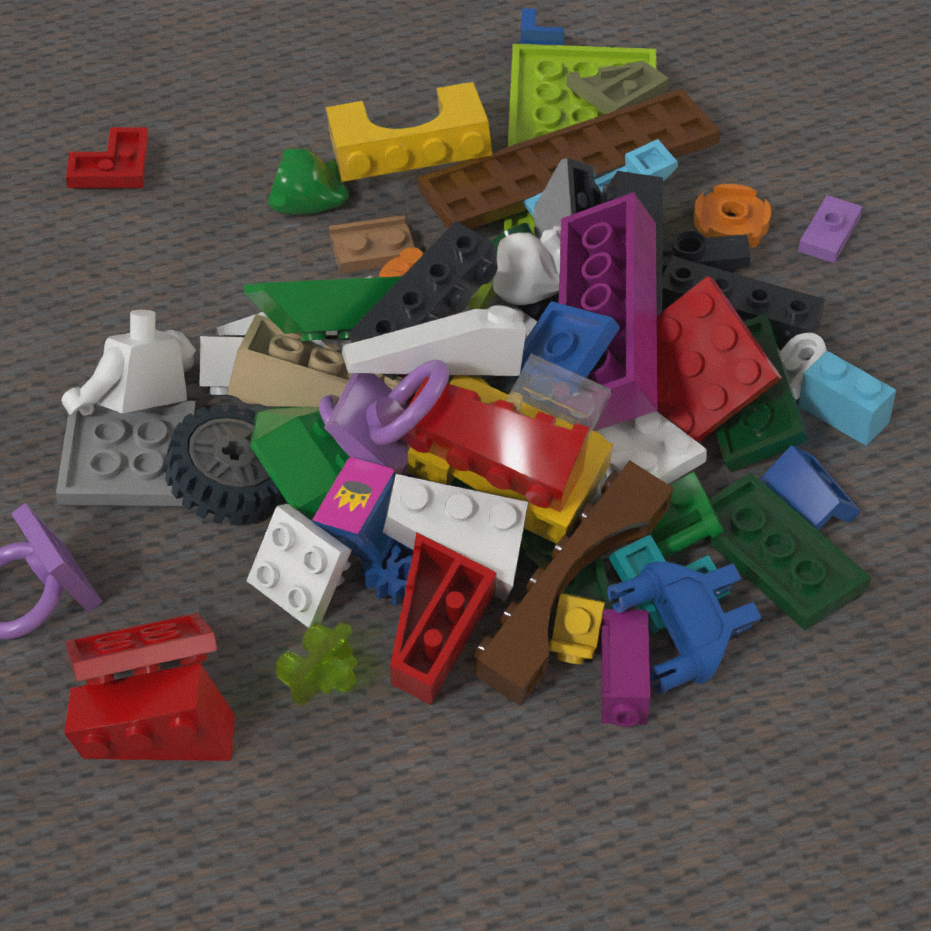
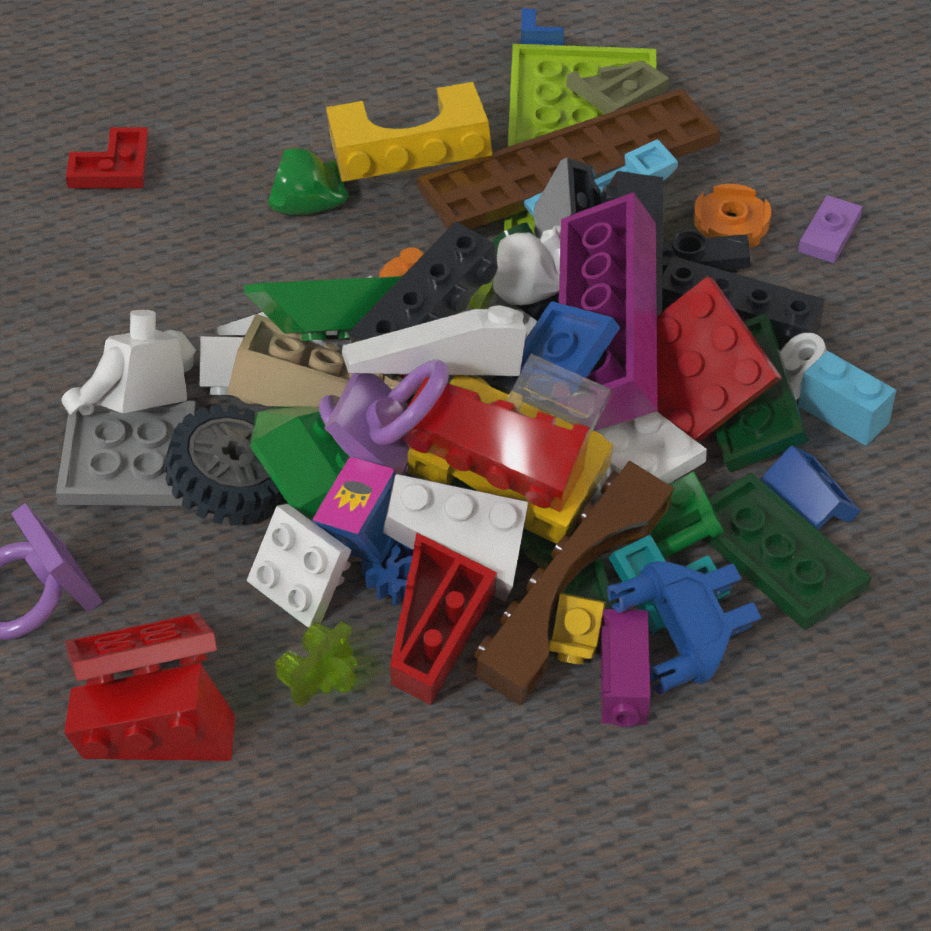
(369, 243): medium nougat plate -> none

